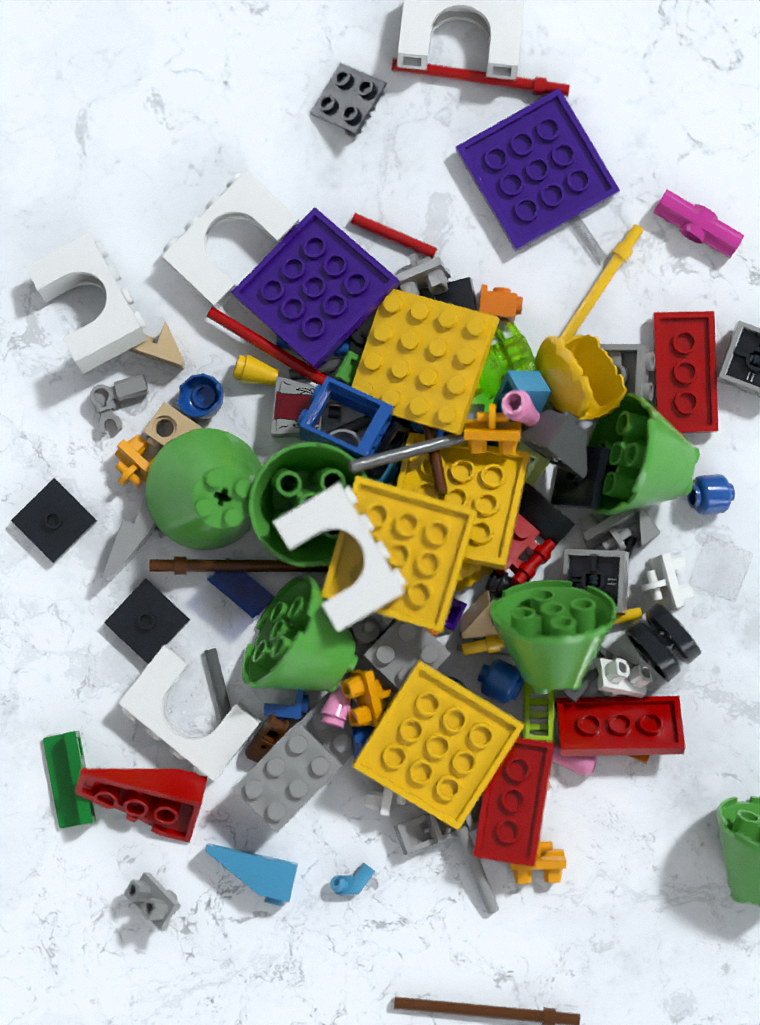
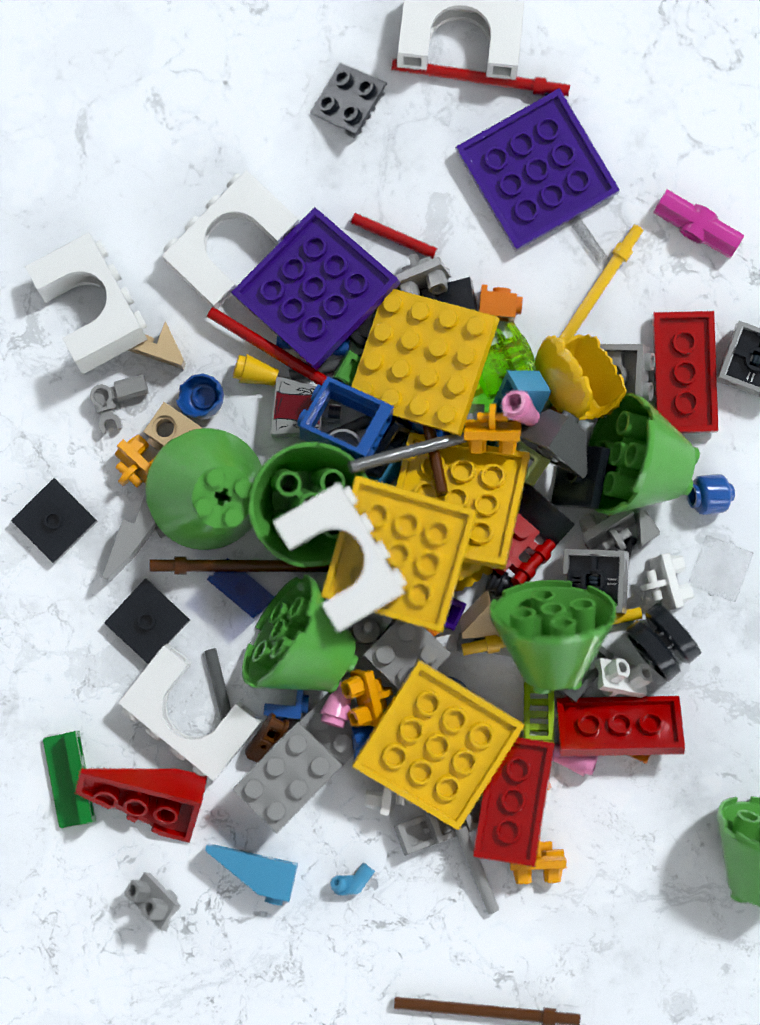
(500, 681): blue head -> none

